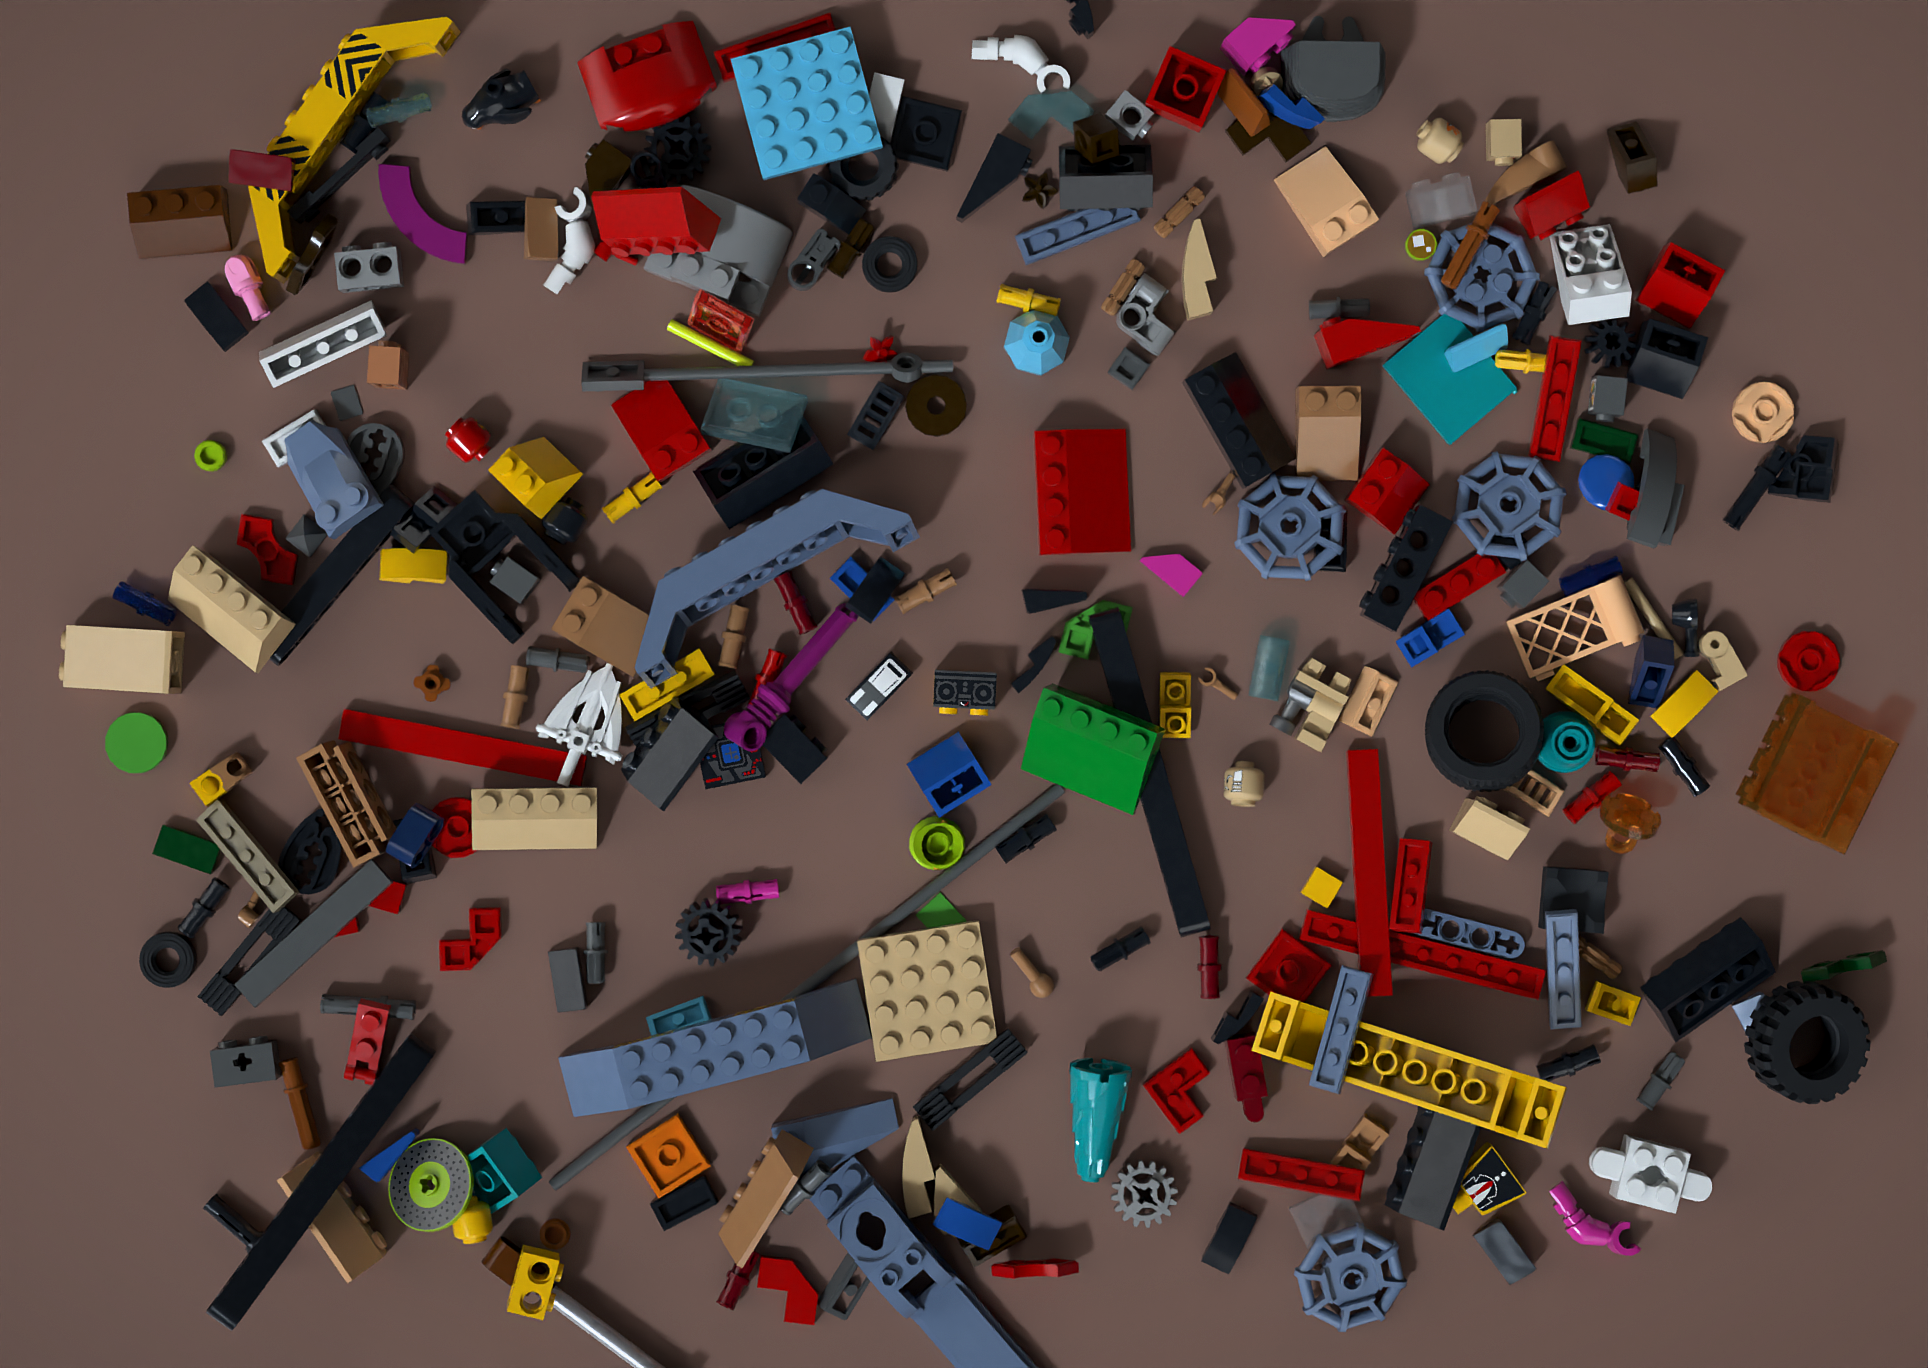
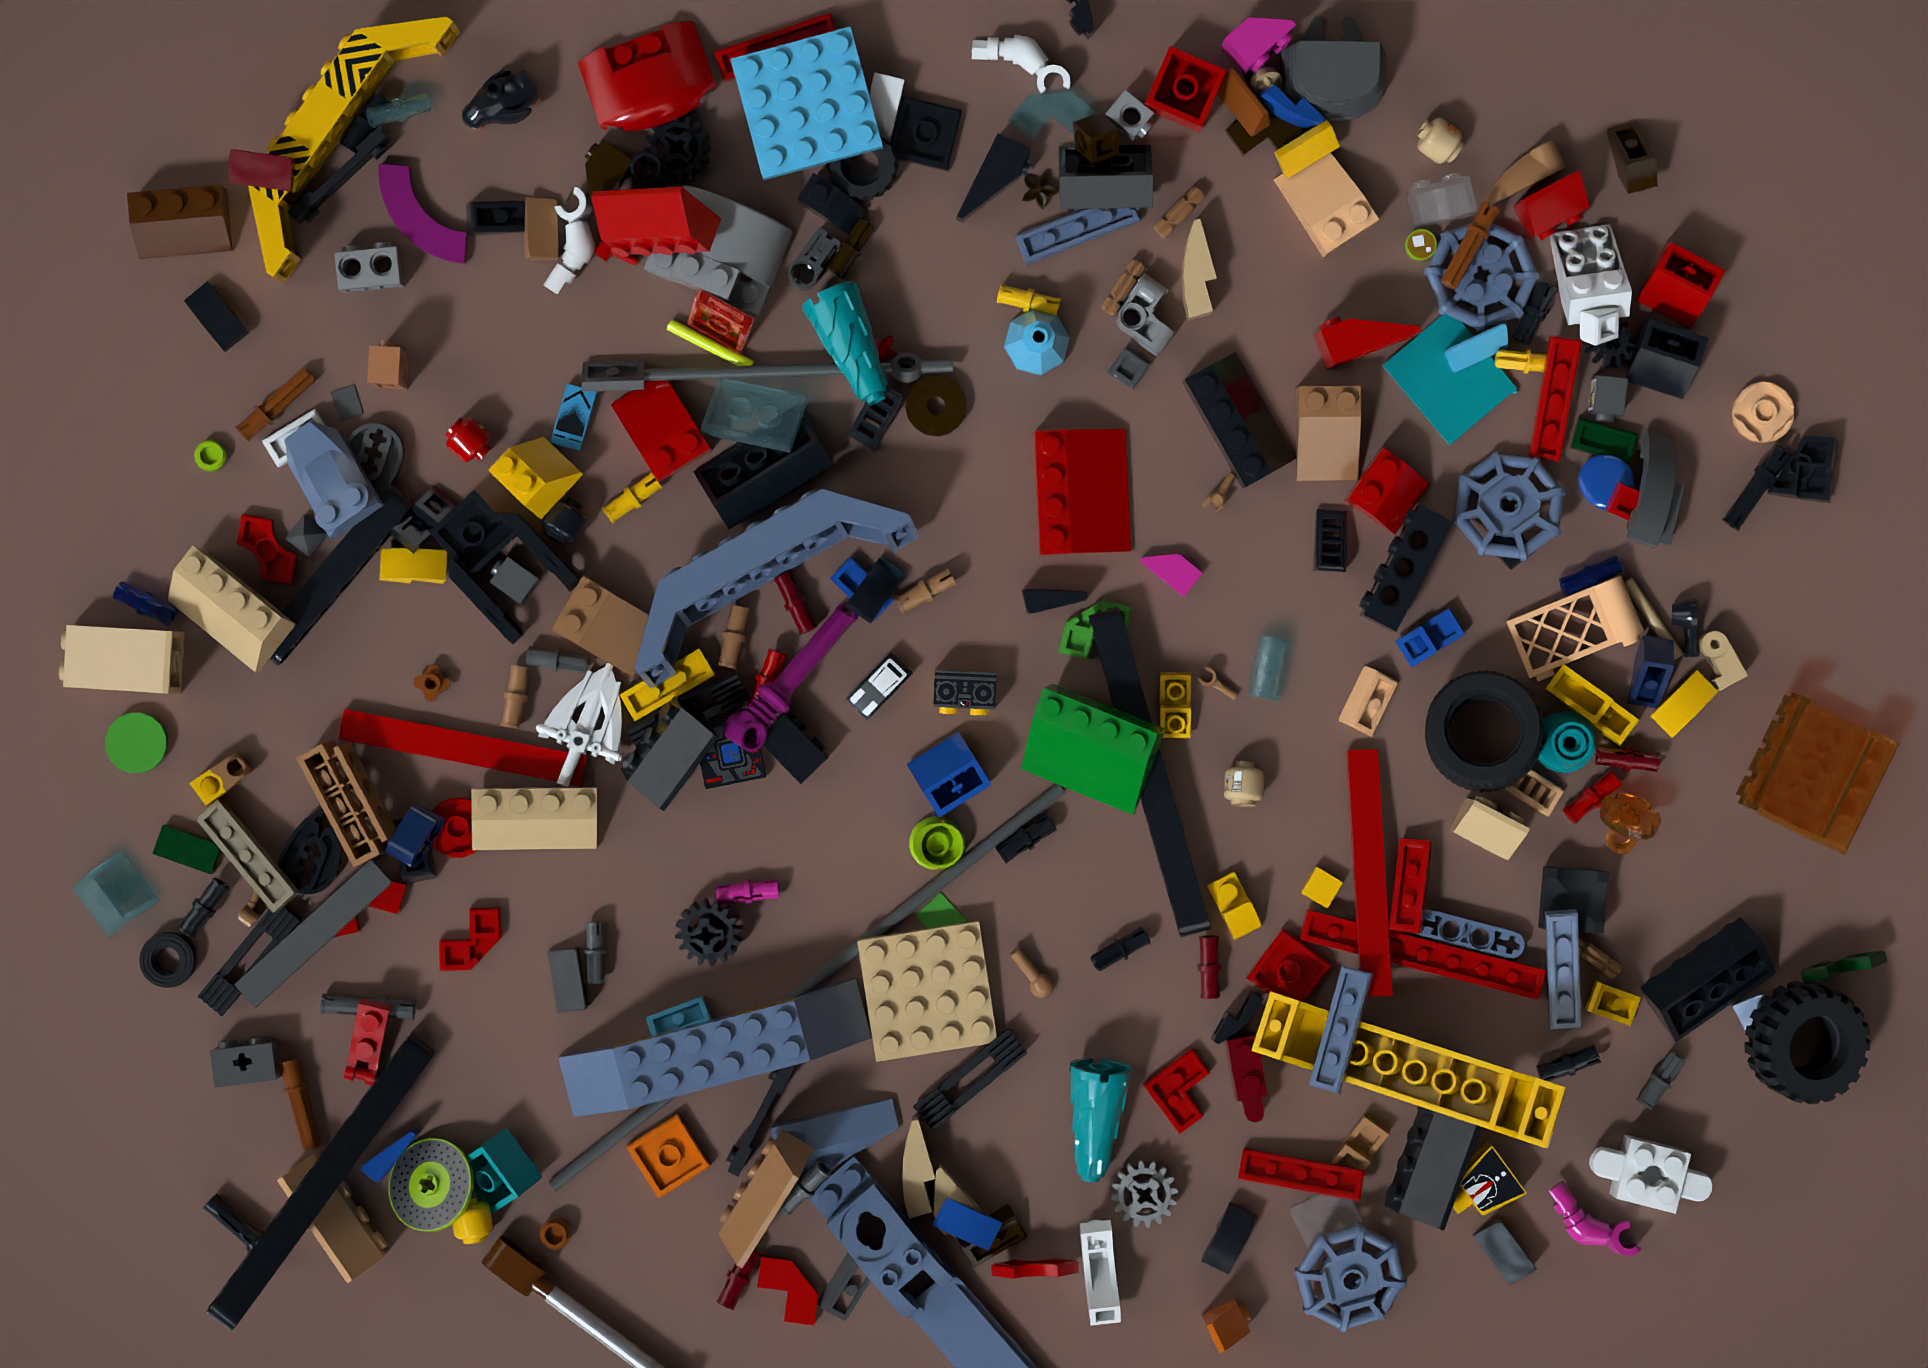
(114, 894): none -> clear light blue slope
(247, 284): bright pink arm -> none
(275, 404): none -> dark orange axle
(319, 242): dark brown tile -> none
(322, 344): white brick -> none
(528, 1281): yellow brick -> none
(573, 417): none -> dark azure tile
(684, 1202): black tile -> none
(739, 1156): none -> black container
(848, 337): none -> teal cone
(889, 245): black tyre -> none
(1039, 658): black slope -> none
(1100, 1272): none -> white arch
(1227, 1324): none -> orange slope
(1234, 905): none -> yellow slope
(1290, 544): sand blue plate -> none
(1307, 149): none -> yellow tile
(1319, 700): tan hips -> none
(1339, 307): dark grey axle -> none
(1457, 584): red plate -> none
(1503, 141): tan brick -> none
(1522, 585): dark grey brick -> none
(1599, 325): none -> white slope
(1684, 766): black pin -> none
(1808, 661): red tile -> none

